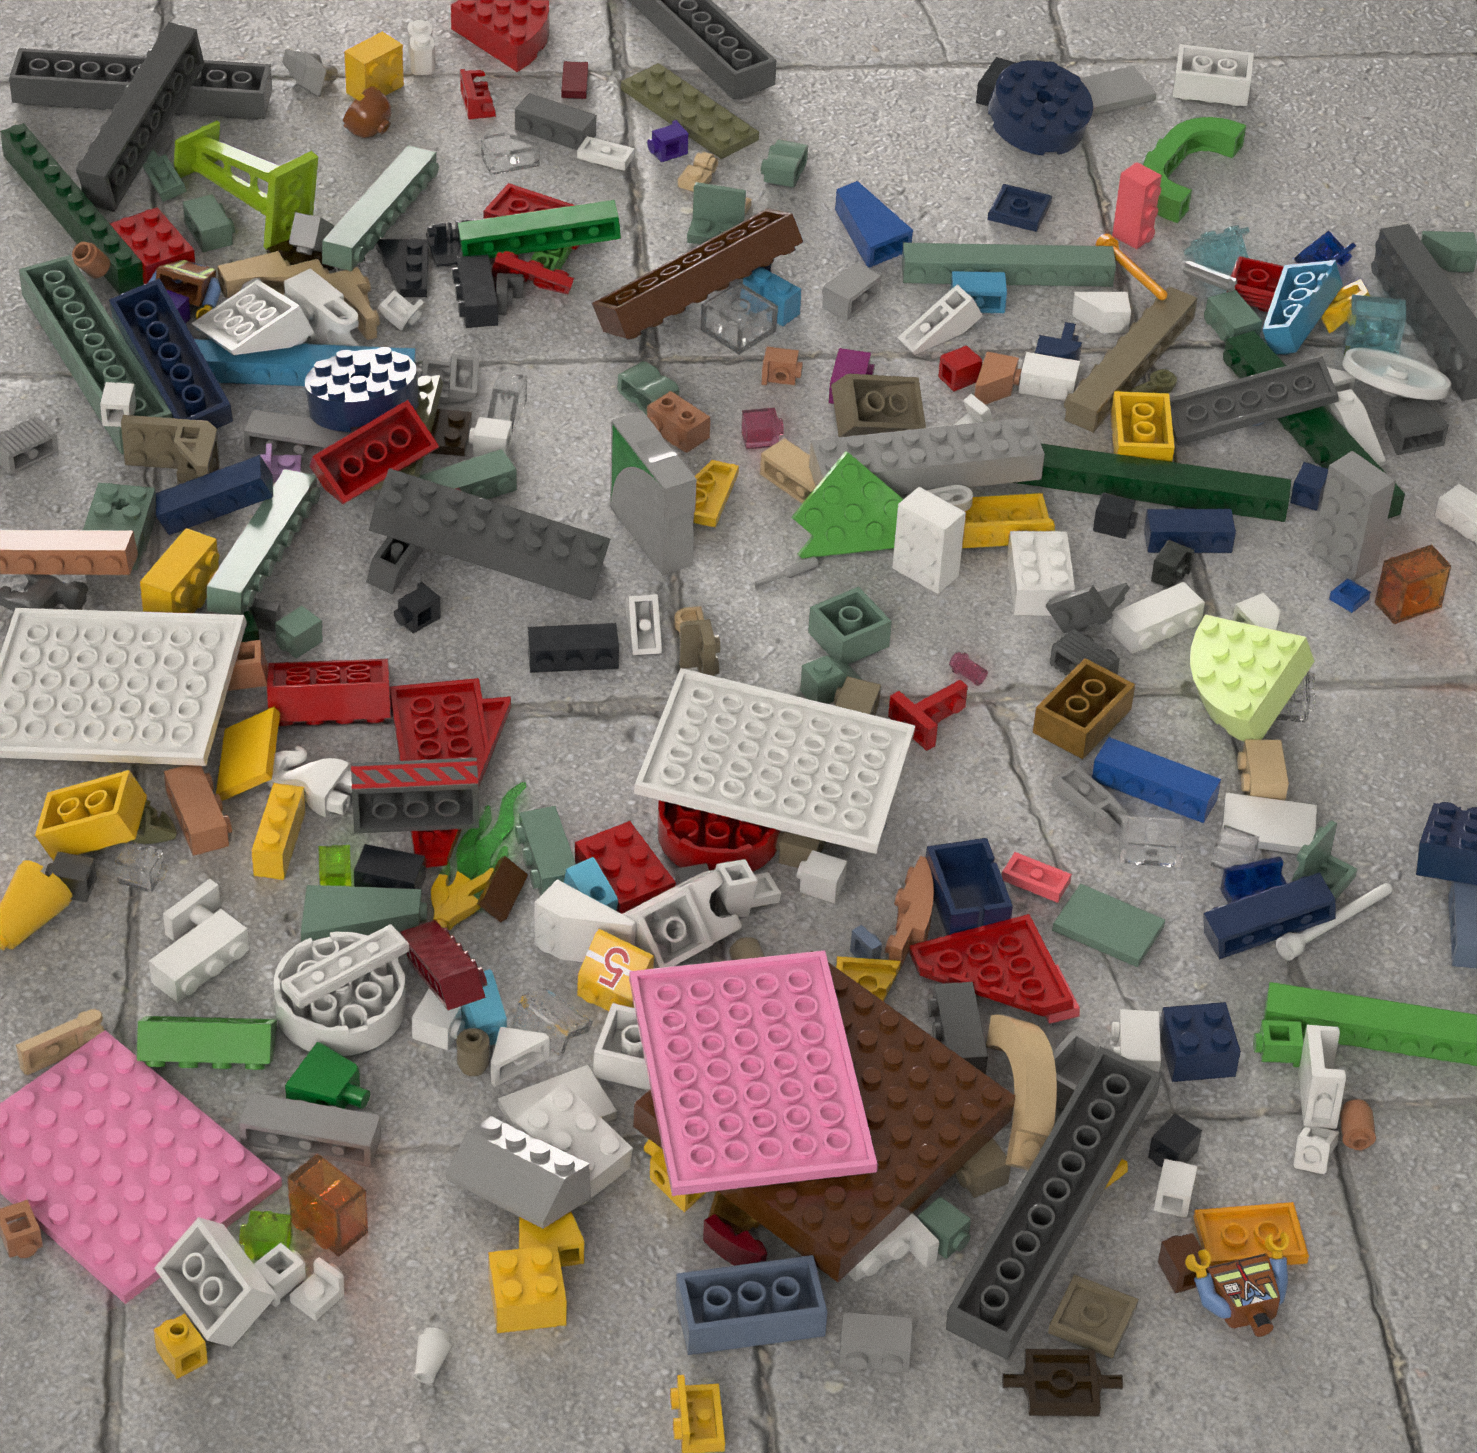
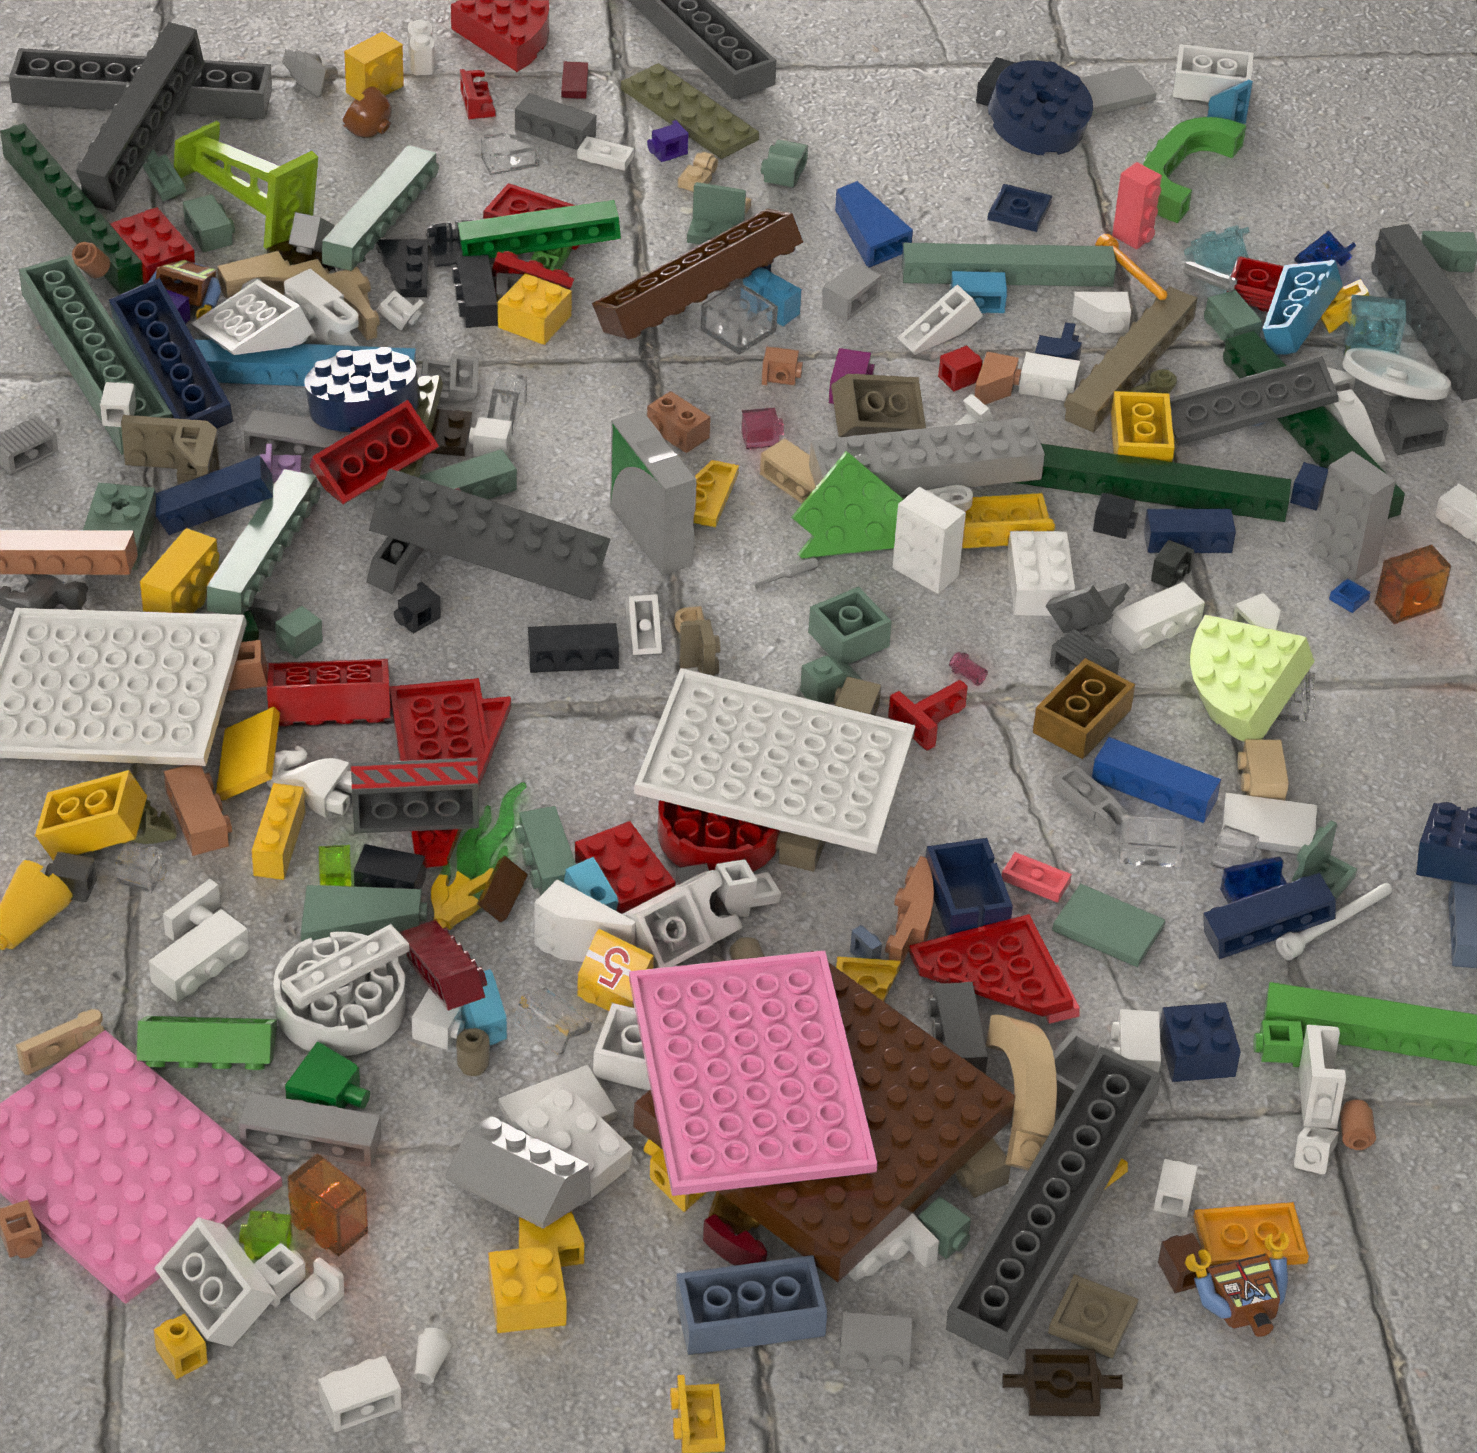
(359, 1393): none -> white brick
(517, 1052): white slope -> none
(534, 308): none -> yellow brick
(644, 385): sand green brick -> none
(822, 876): white brick -> none
(1175, 1141): black brick -> none
(1231, 102): none -> dark azure slope

